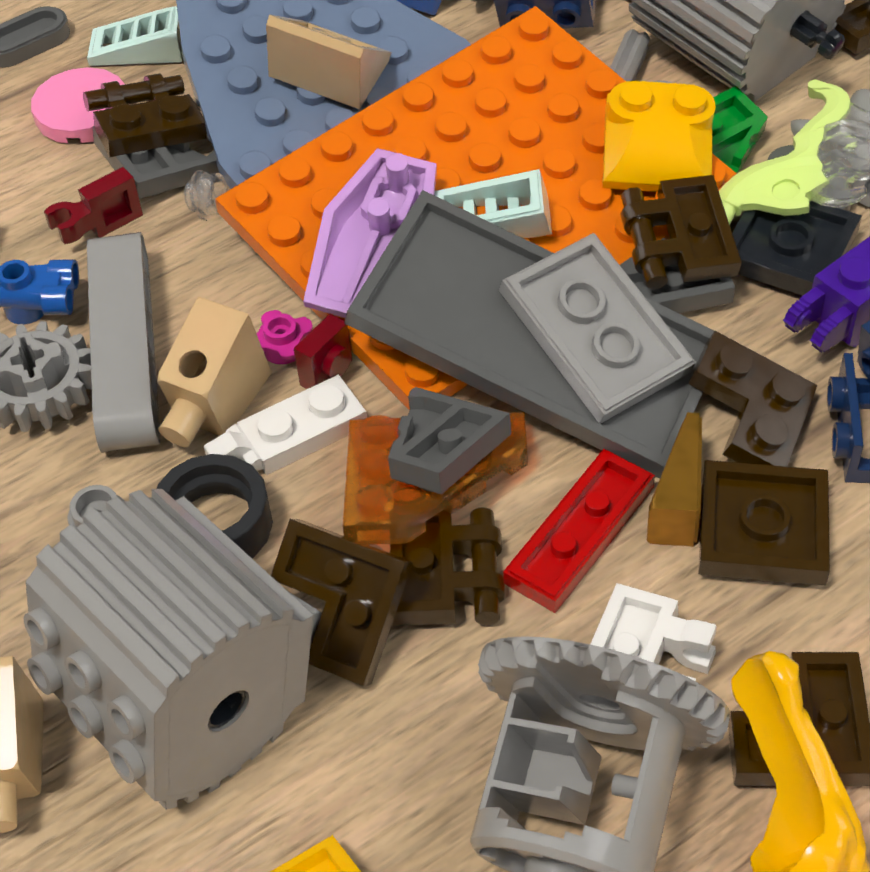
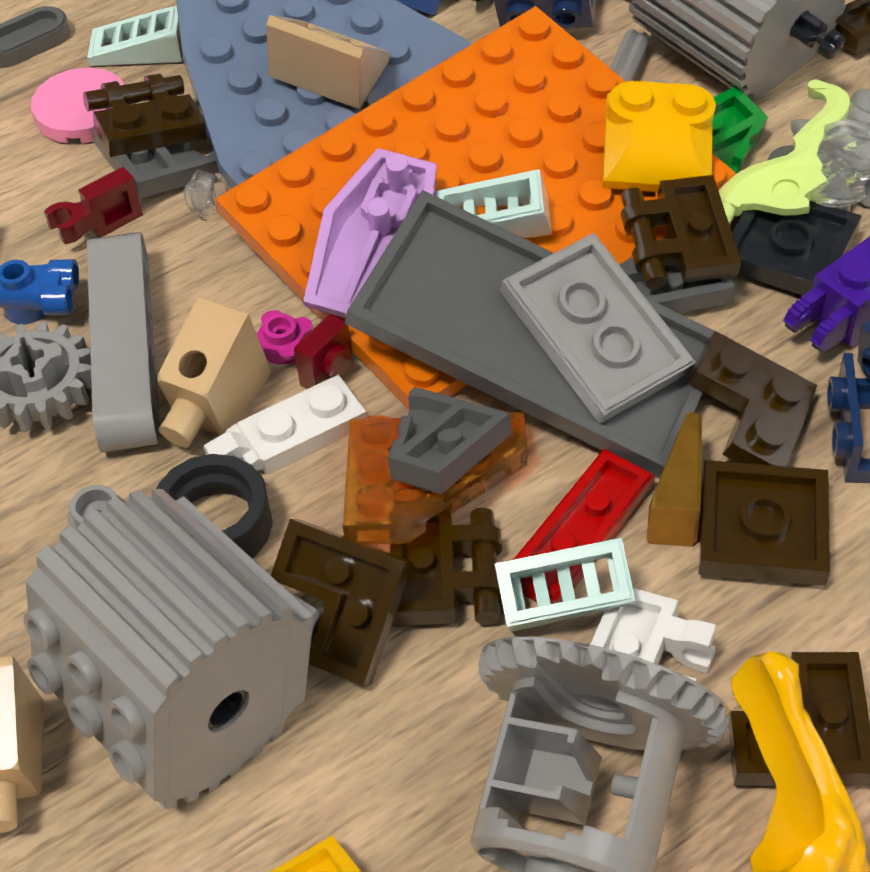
(536, 566): none -> light aqua slope

